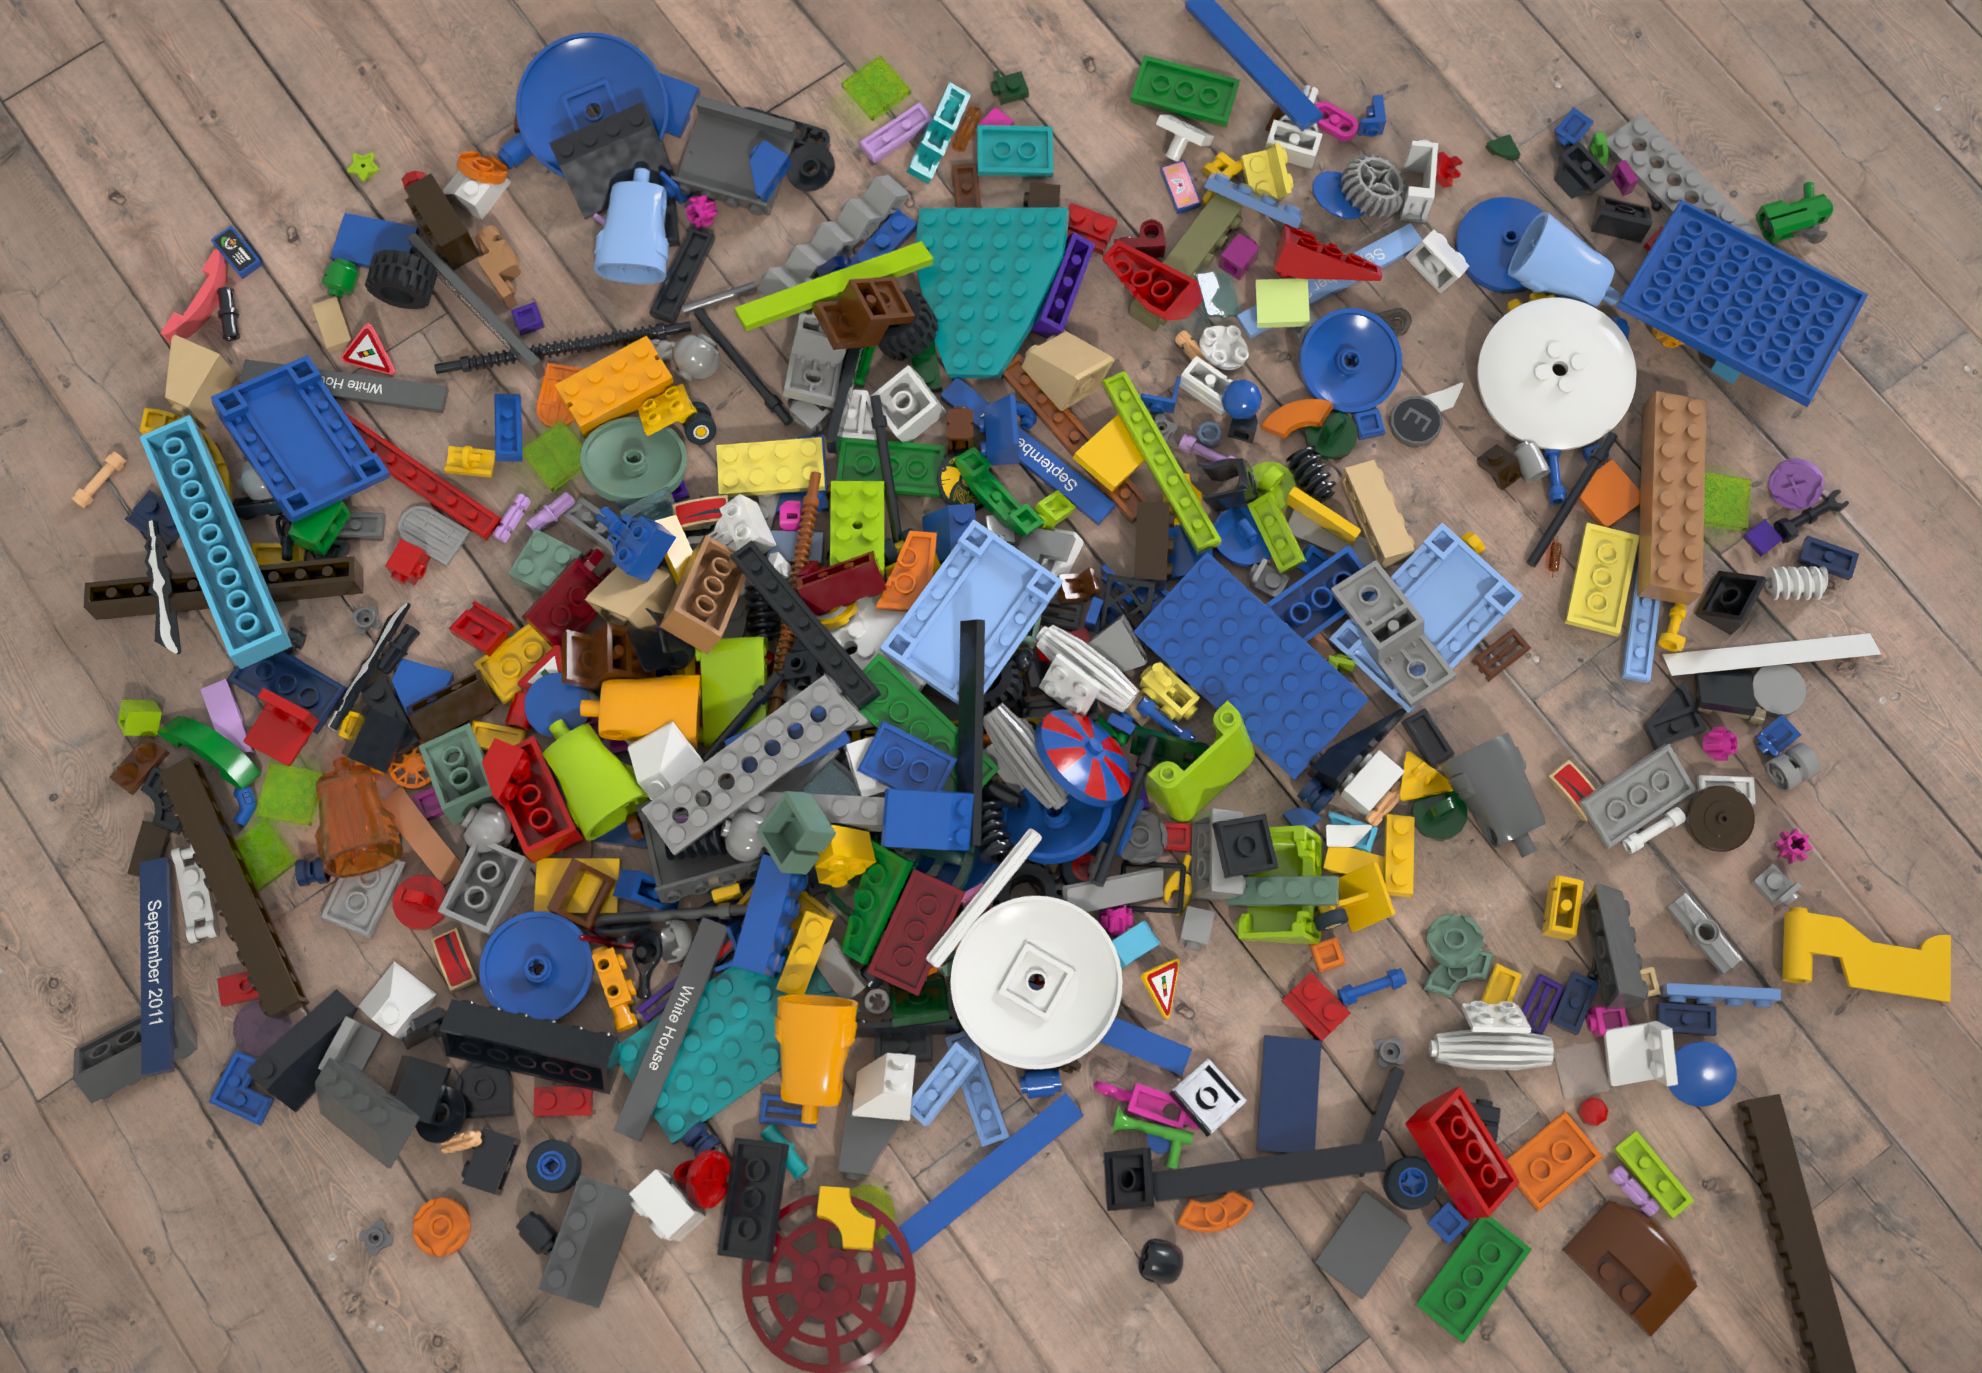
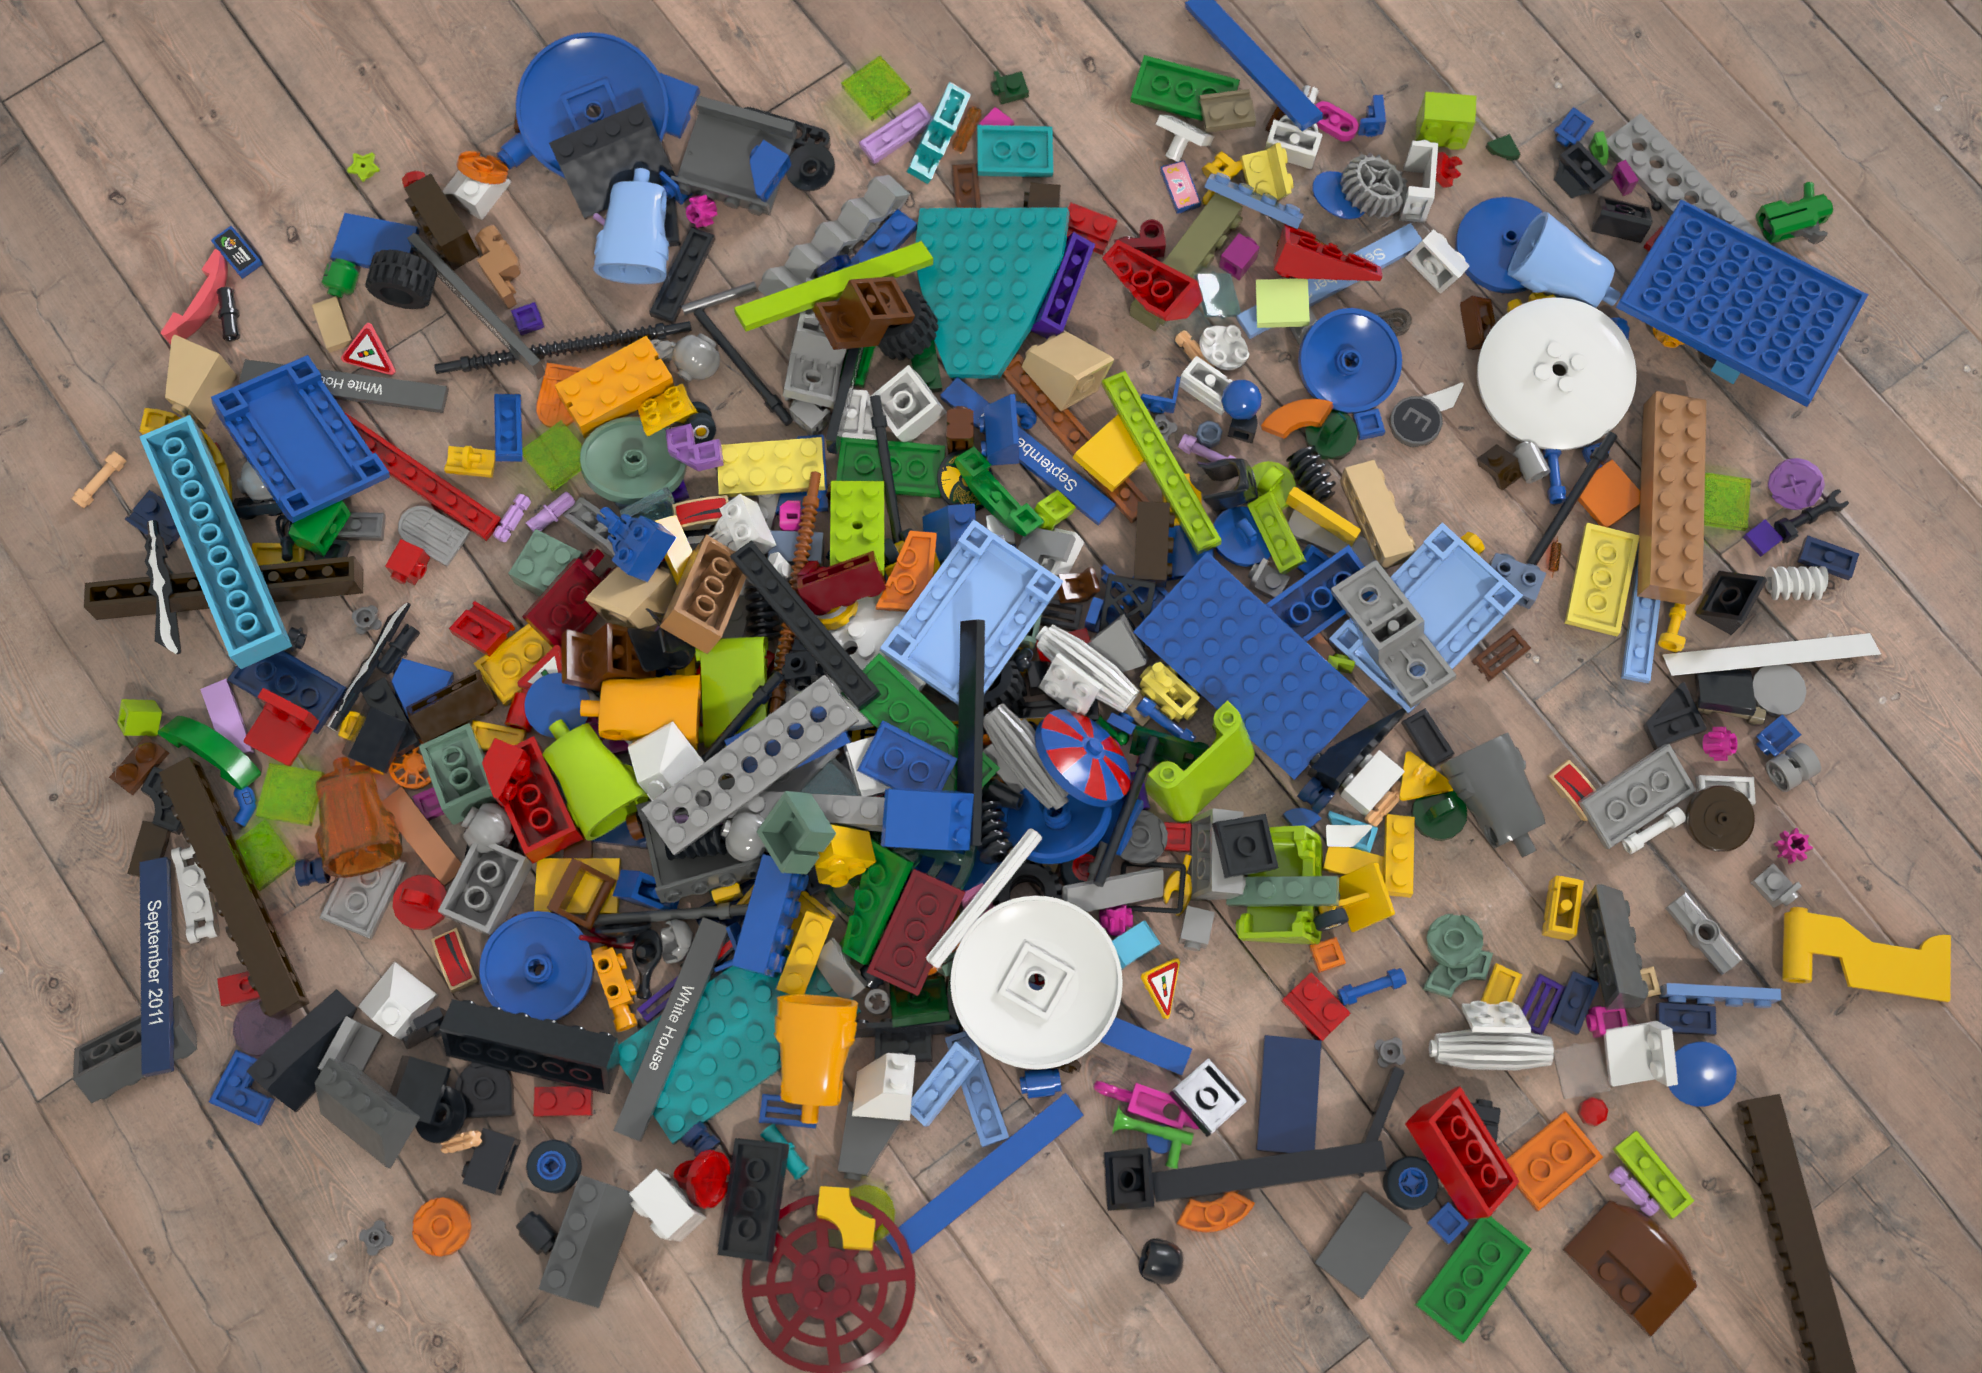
(697, 456): none -> medium lavender tile
(1227, 110): none -> dark tan plate
(1446, 119): none -> lime brick
(1477, 320): none -> reddish brown slope
(1523, 577): none -> sand blue brick

